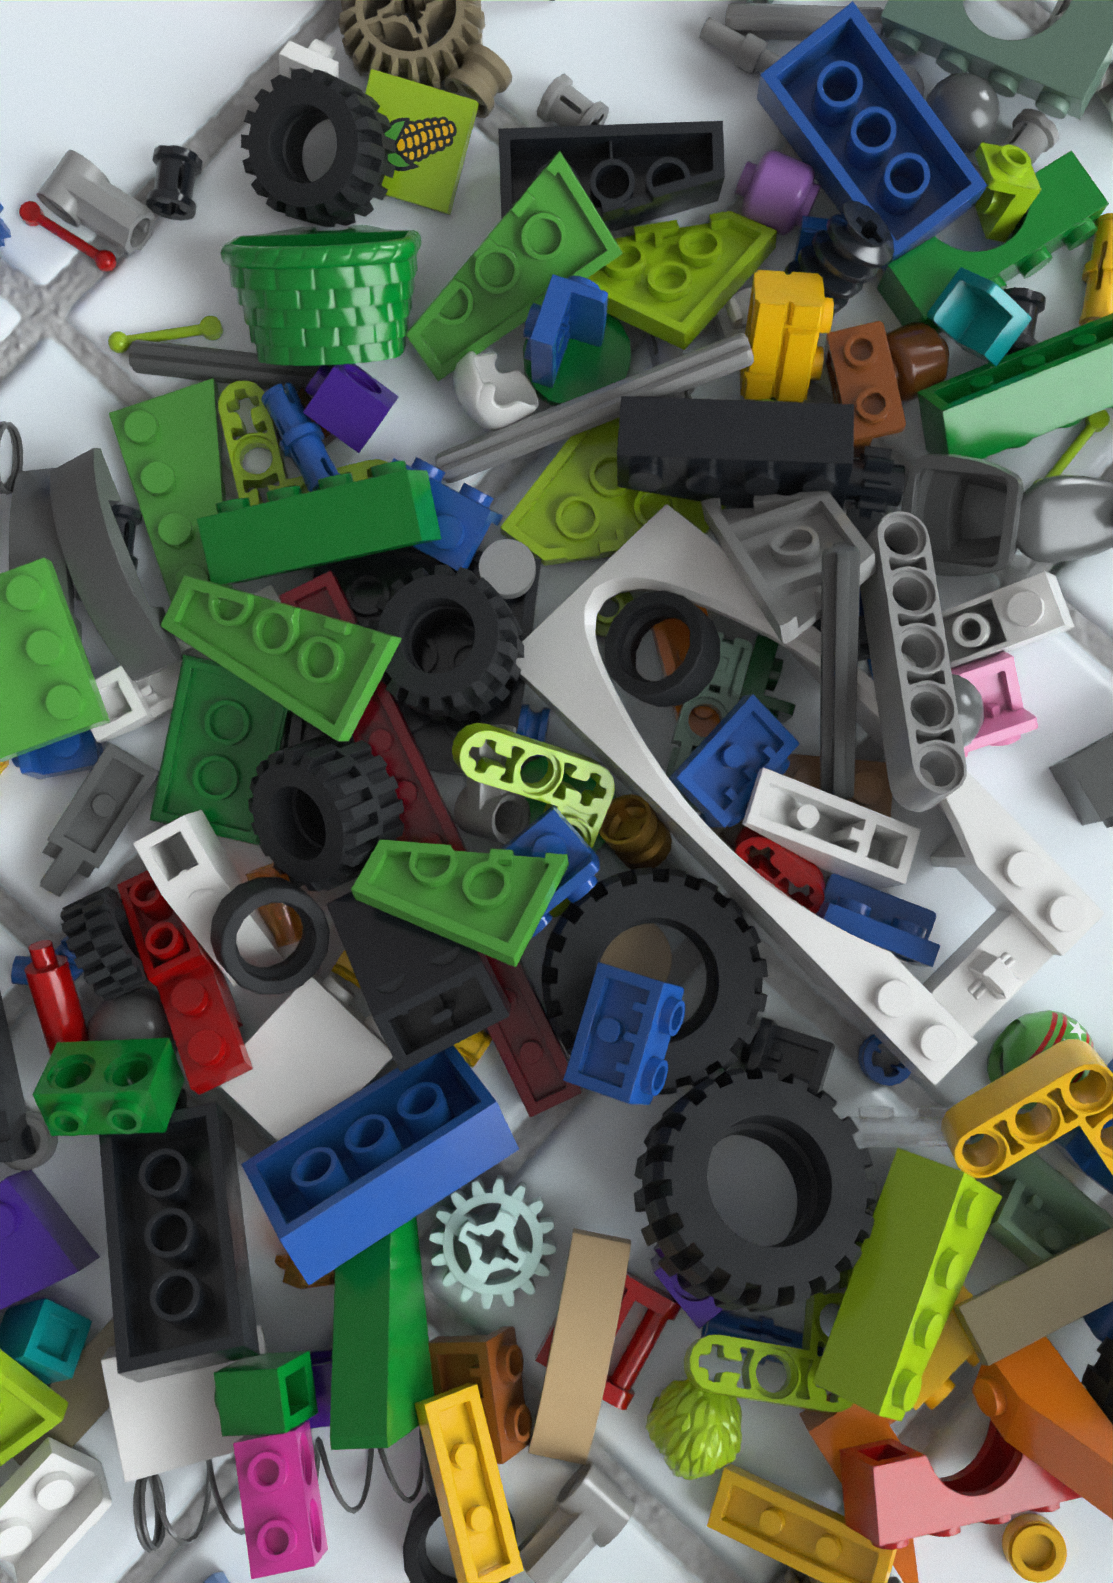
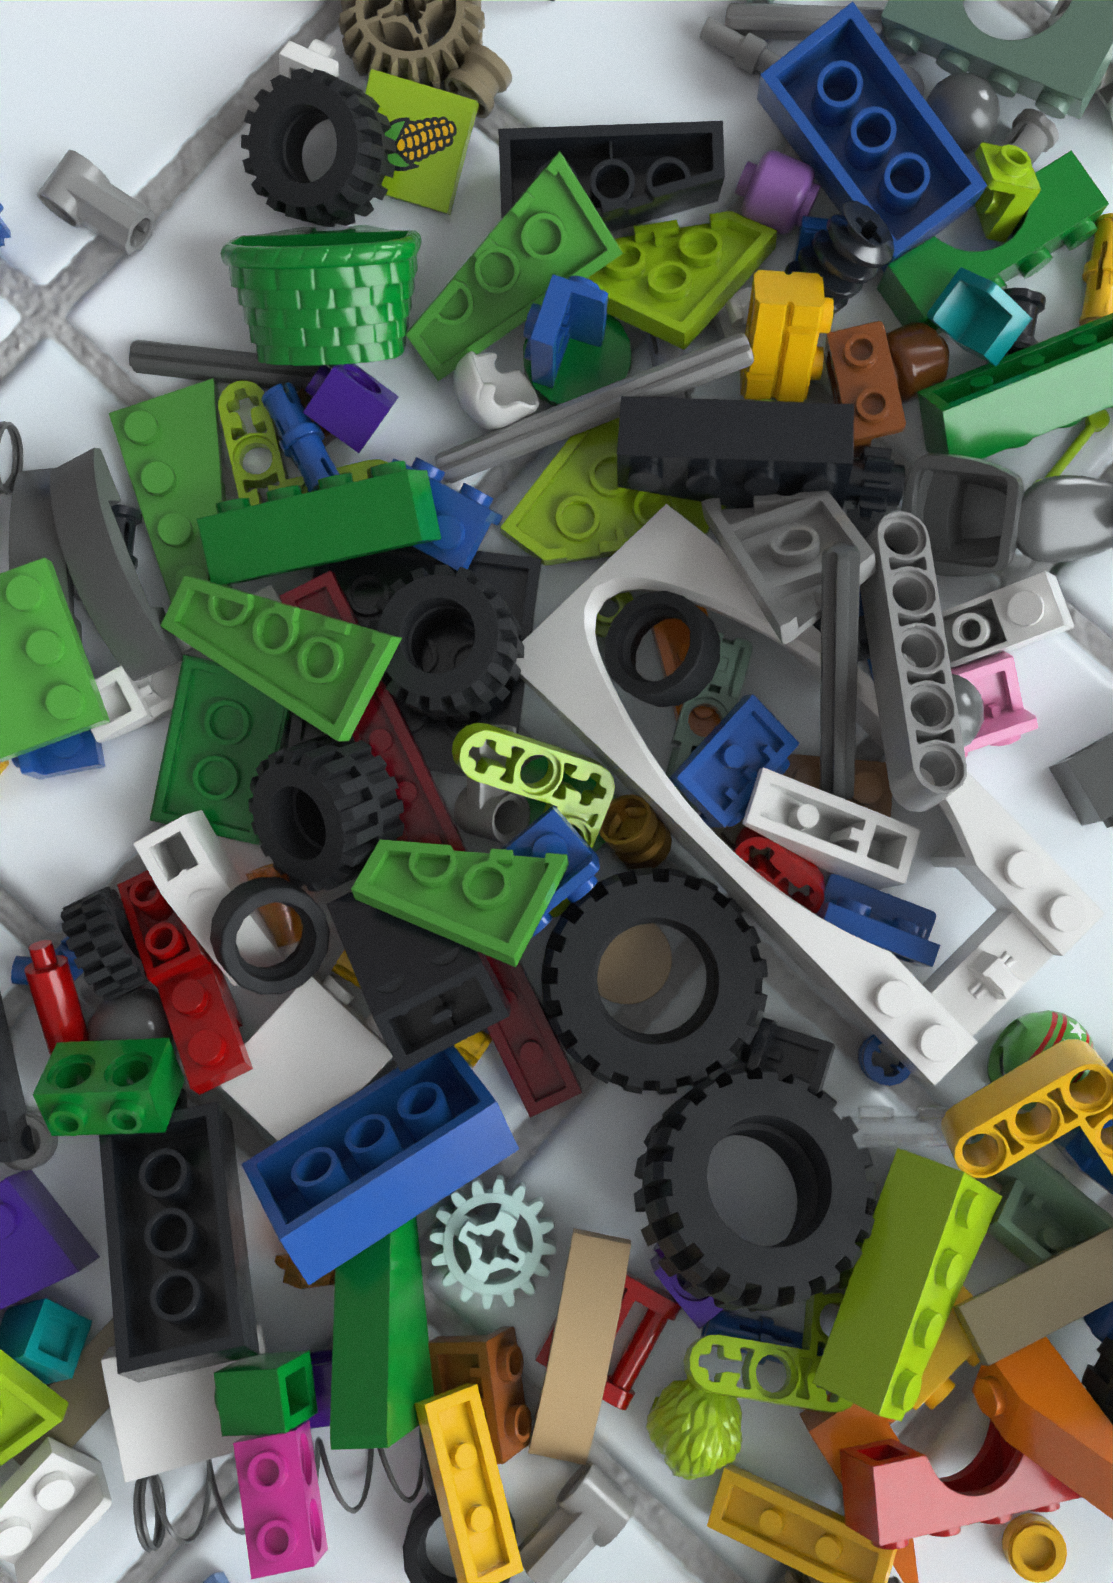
(34, 215): red hinge -> none
(96, 816): dark grey hinge -> none
(174, 182): black bush -> none
(209, 327): lime hinge -> none
(508, 567): light grey tile -> none
(533, 723): blue bush -> none
(568, 106): light grey bush -> none
(625, 1035): blue bracket -> none
(763, 675): dark green bracket -> none

